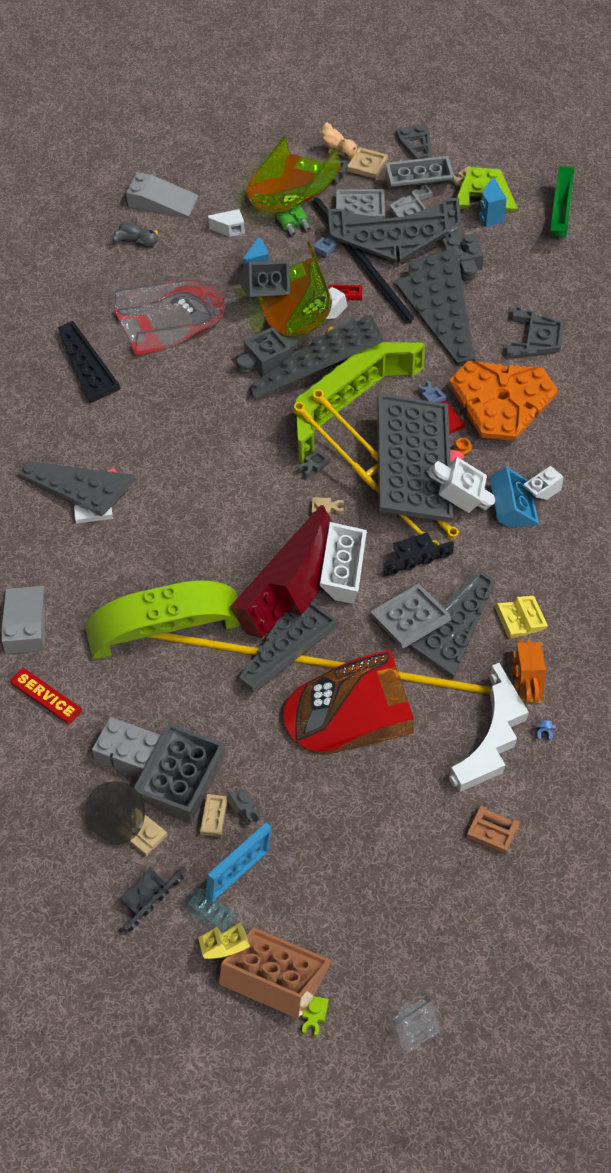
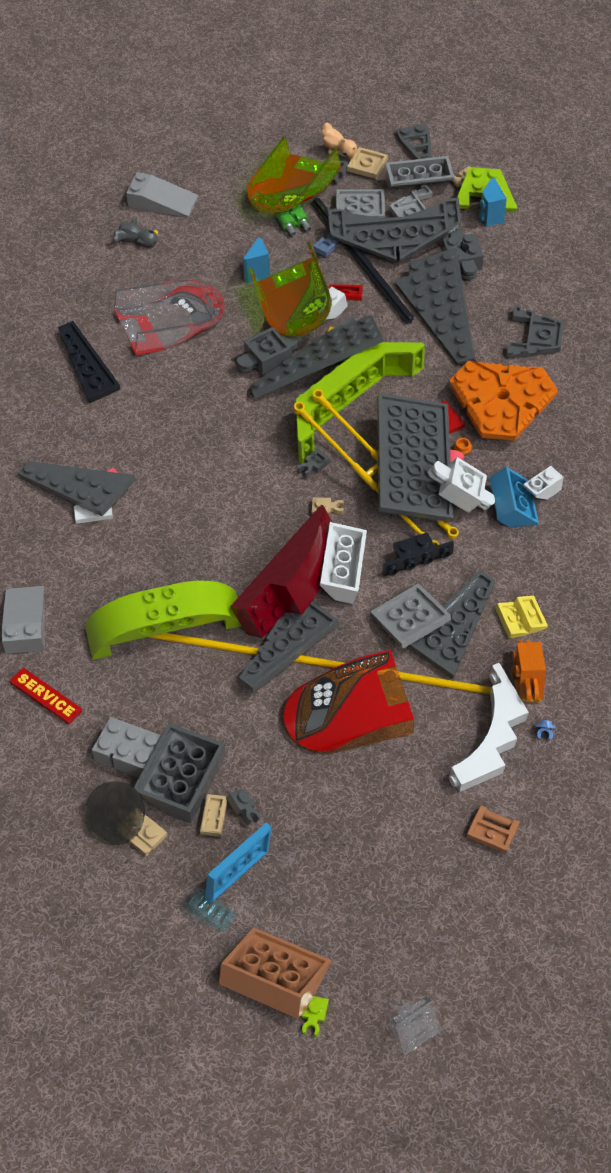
(144, 893): black bracket -> none
(218, 944): light yellow slope -> none
(227, 223): white slope -> none
(265, 278): dark grey slope -> none
(431, 394): sand blue plate -> none
(562, 201): green arch -> none

